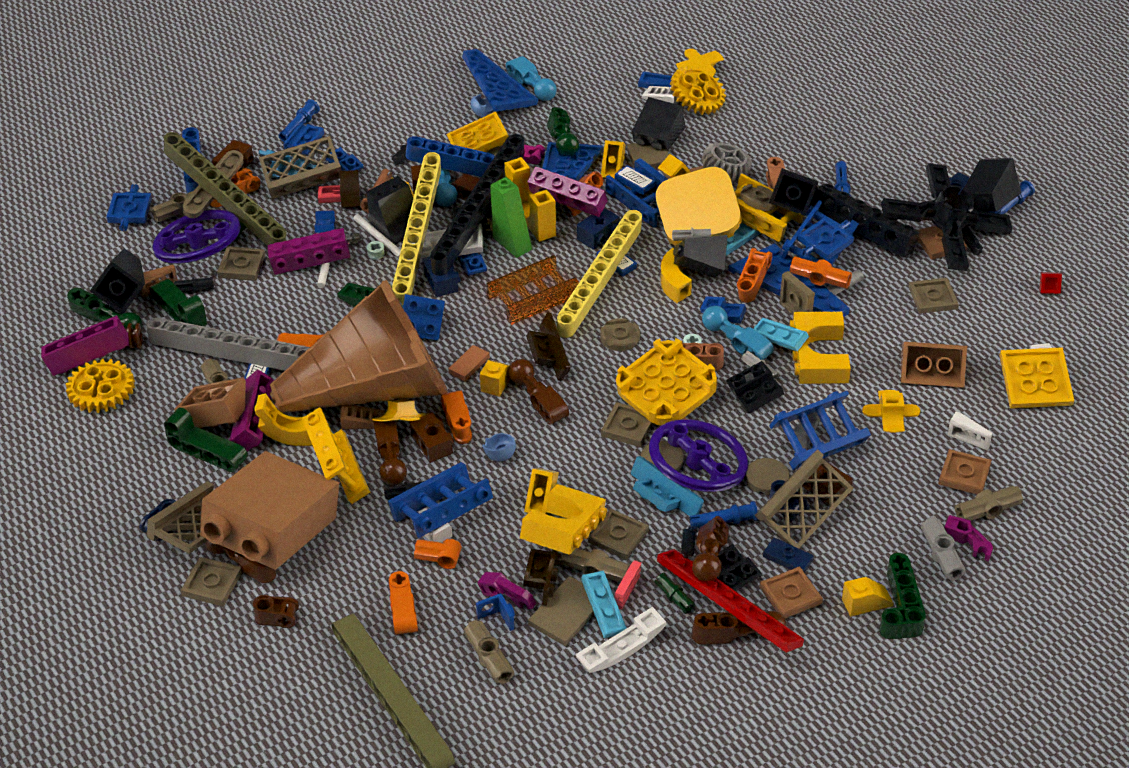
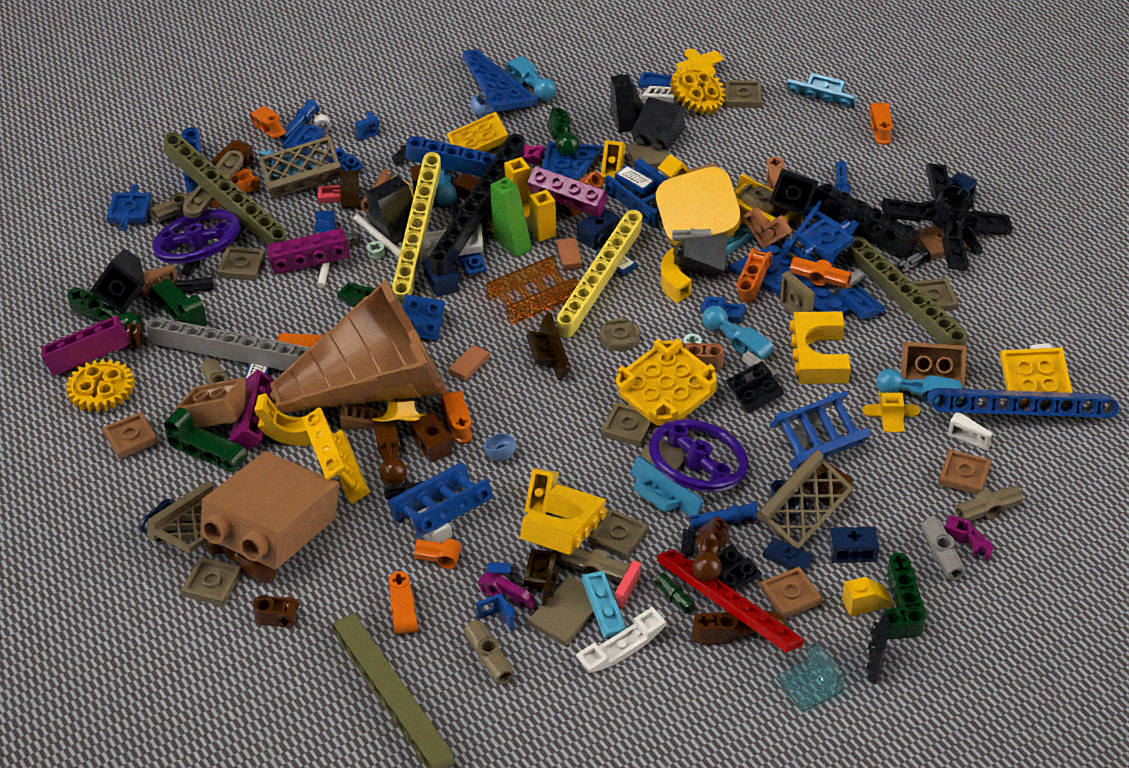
(130, 435): none -> medium nougat plate
(189, 268): none -> black axle
(267, 121): none -> orange piece
(322, 118): none -> white bush
(367, 127): none -> blue bracket
(494, 377): yellow slope -> none
(498, 567): none -> blue tile
(543, 398): reddish brown beam -> none
(569, 253): none -> nougat tile
(624, 102): none -> black slope
(728, 158): light grey gear -> none
(743, 94): none -> dark tan tile
(764, 472): dark tan tile -> none
(765, 231): none -> nougat plate
(781, 334): medium azure tile -> none
(812, 680): none -> clear light blue bracket
(823, 87): none -> dark azure bracket
(853, 544): none -> dark blue brick
(861, 302): none -> blue plate
(877, 648): none -> black slope
(881, 122): none -> orange piece
(892, 382): none -> dark azure beam
(906, 294): none -> olive beam
(913, 260): none -> black axle
(993, 184): black slope -> none
(1027, 190): blue pin -> none
(1032, 406): none -> blue beam
(1050, 282): red tile -> none

